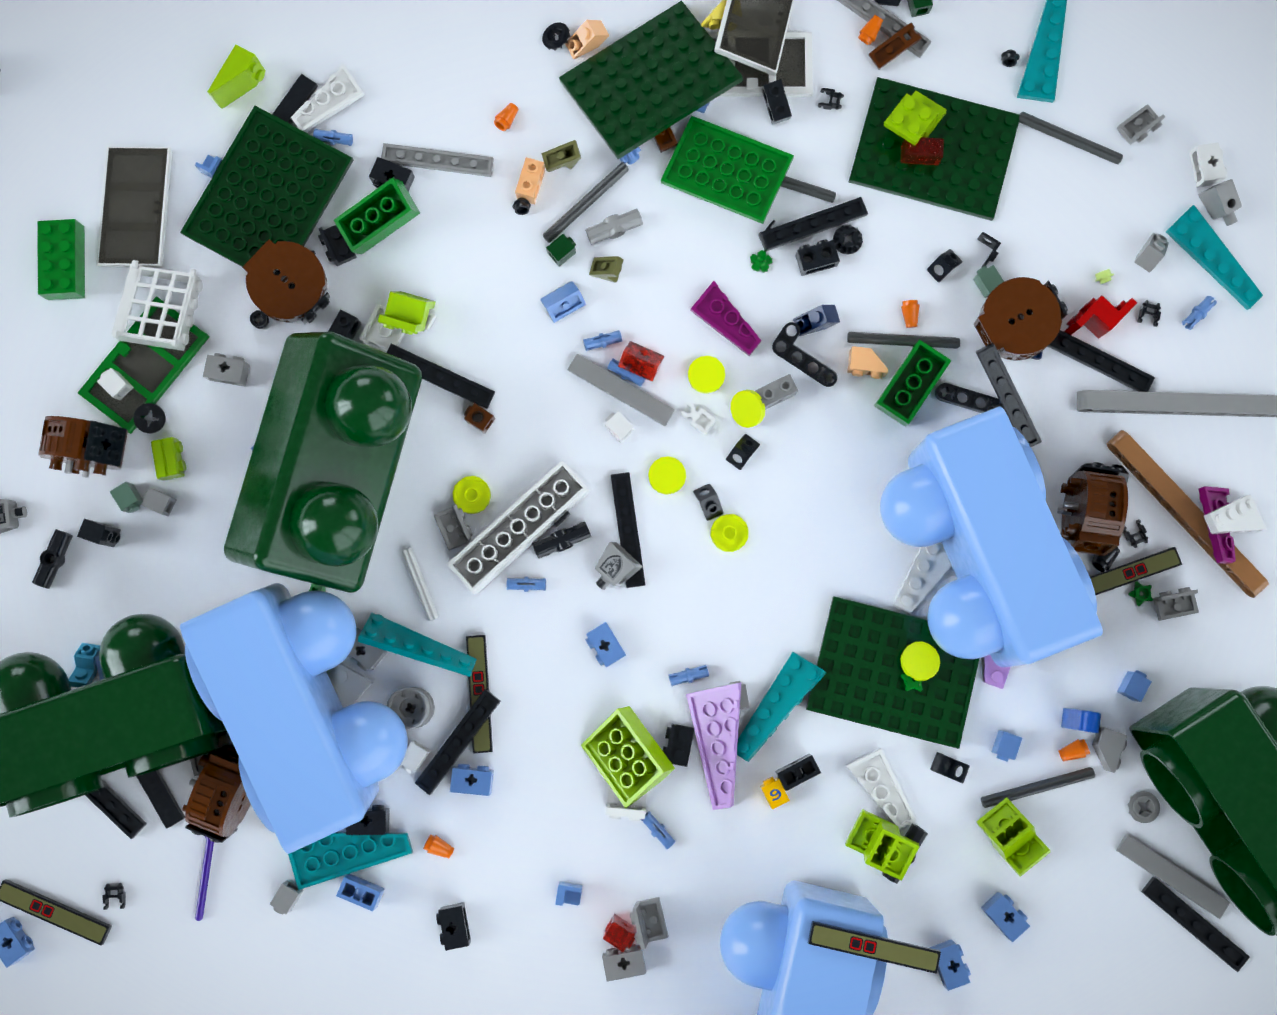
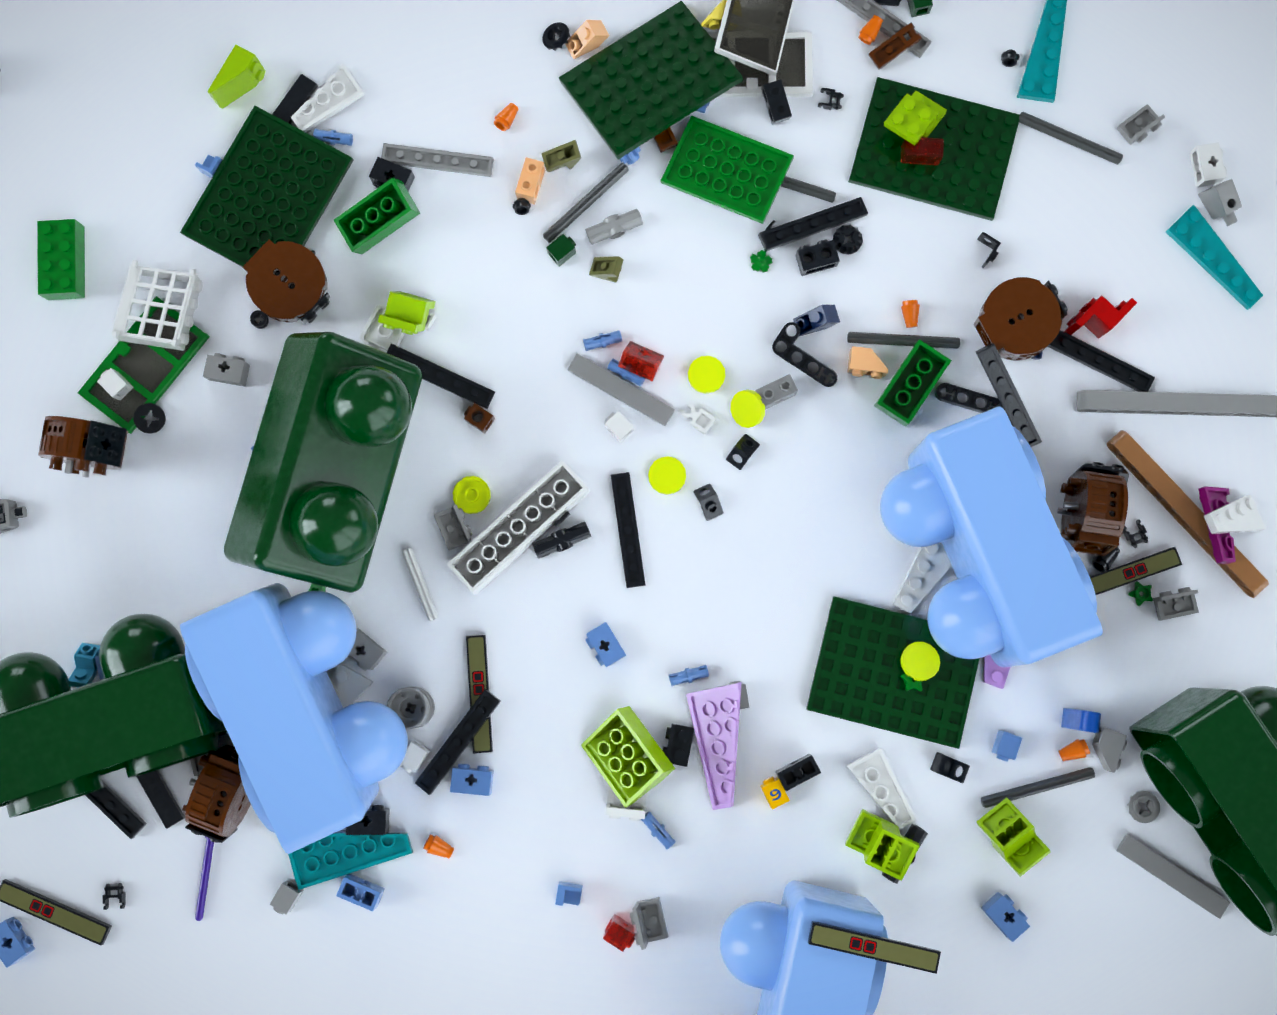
(47, 570): black piece -> none
(99, 533): black brick -> none
(127, 497): sand green brick -> none
(134, 206): clear smoke door -> none
(158, 502): light grey brick -> none
(168, 458): lime brick -> none
(336, 245): black bracket -> none
(345, 325): black brick -> none
(403, 641): teal wing -> none
(457, 915): black brick -> none
(512, 584): medium blue pin -> none
(563, 301): medium blue panel -> none
(614, 967): light grey brick -> none
(615, 566): light grey torso -> none
(723, 317): magenta wing -> none
(729, 533): neon yellow tile -> none
(785, 693): teal wing -> none
(948, 261): black bracket -> none
(959, 973): medium blue brick -> none
(987, 280): sand green brick -> none
(1104, 276): yellowish green plate -> none
(1134, 686): medium blue brick -> none
(1152, 252): light grey slope -> none
(1156, 315): black piece -> none
(1195, 924): black tile -> none
(1199, 312): medium blue pin -> none

